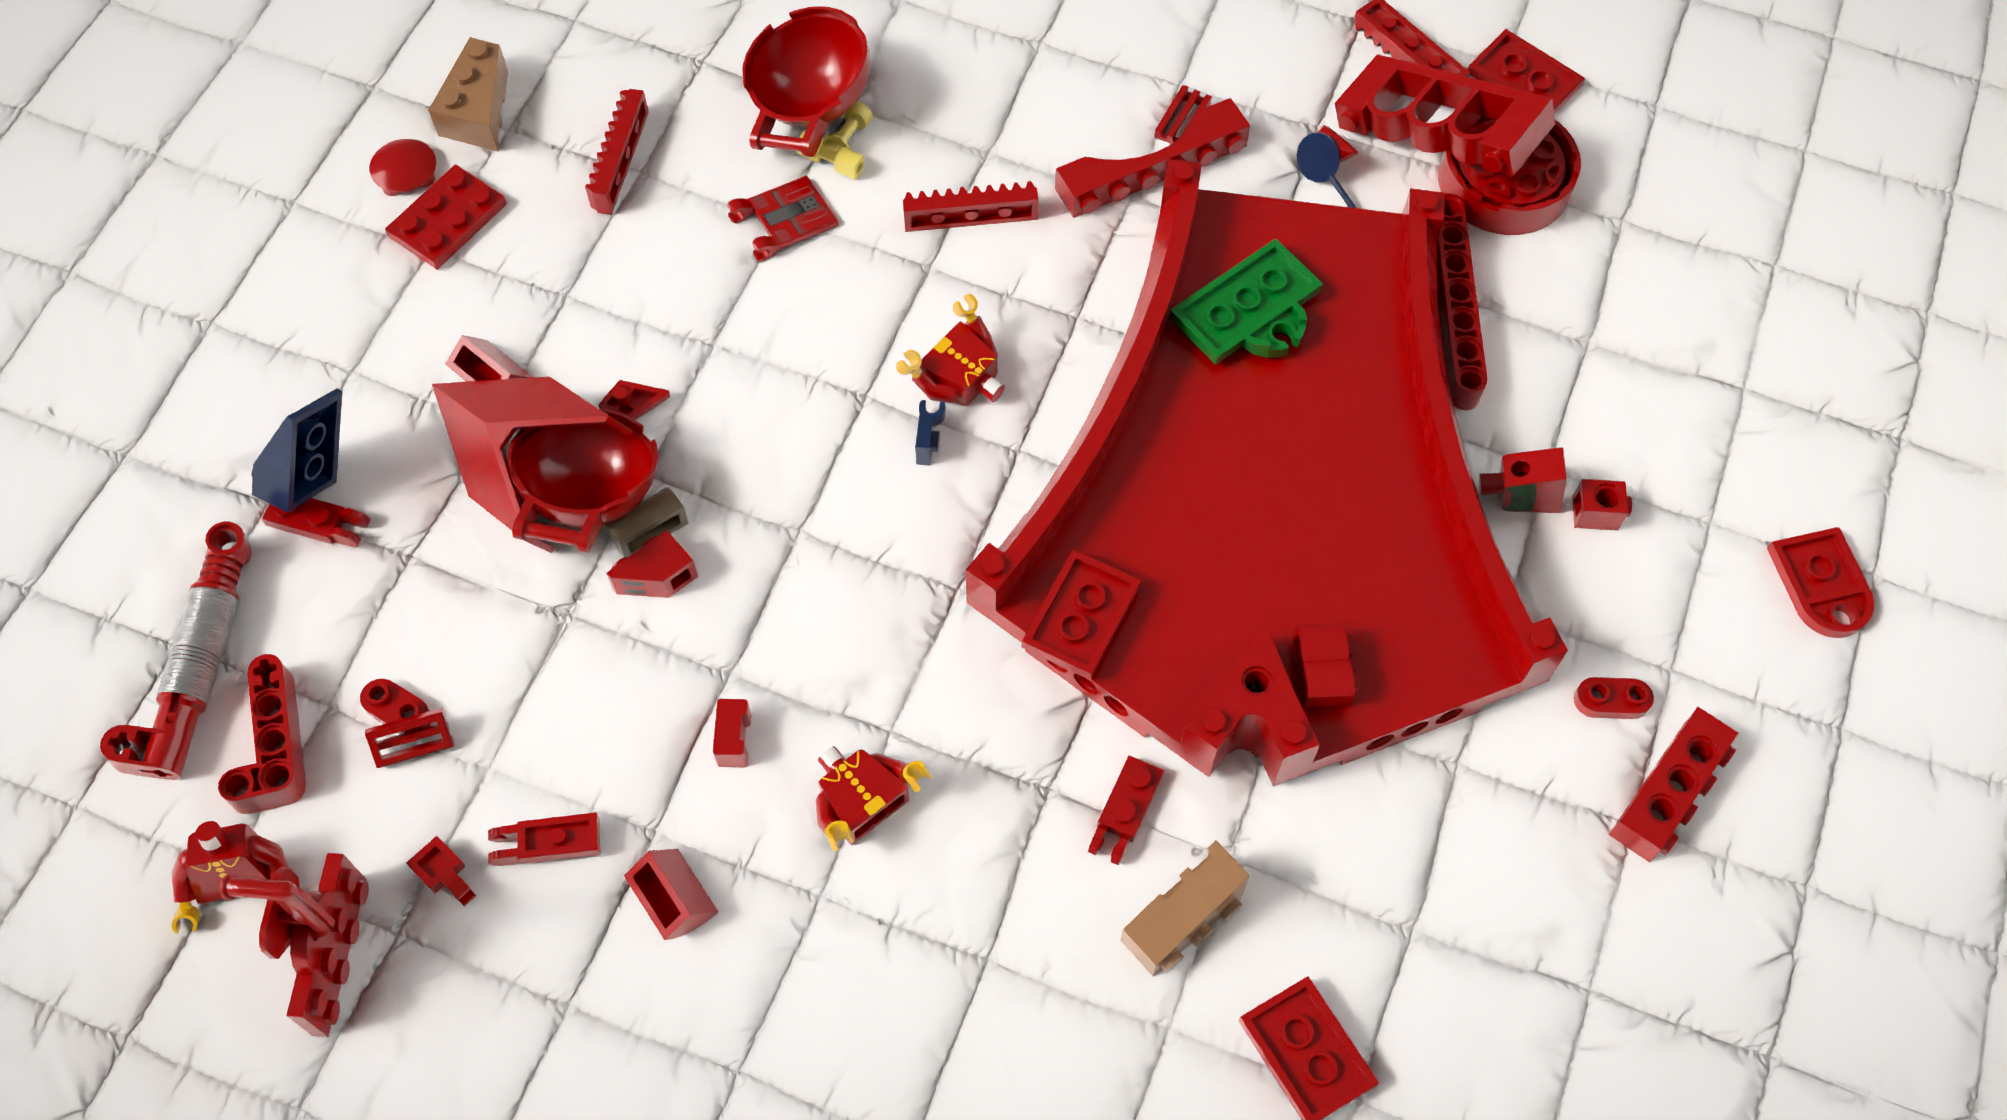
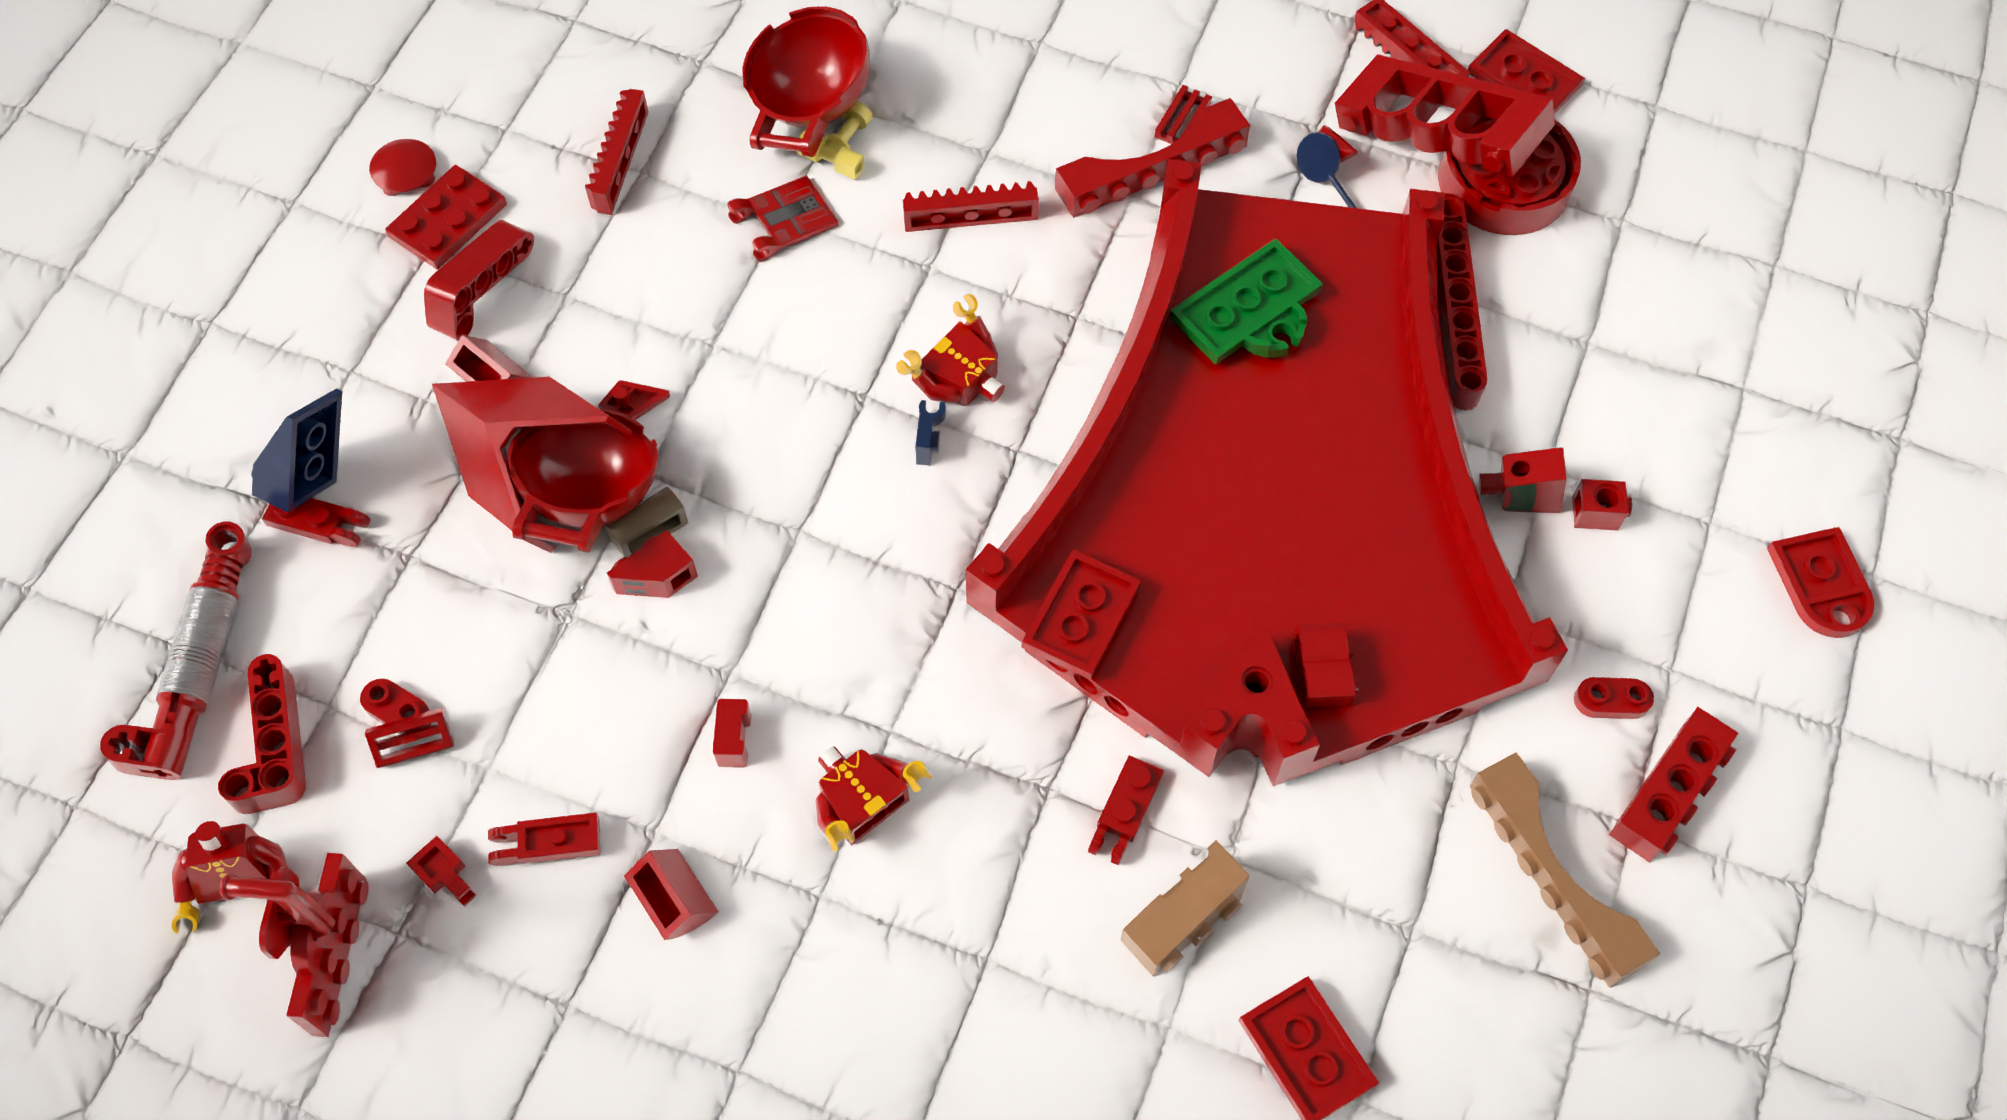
(471, 274): none -> red beam
(472, 96): medium nougat wedge -> none
(1609, 938): none -> medium nougat arch

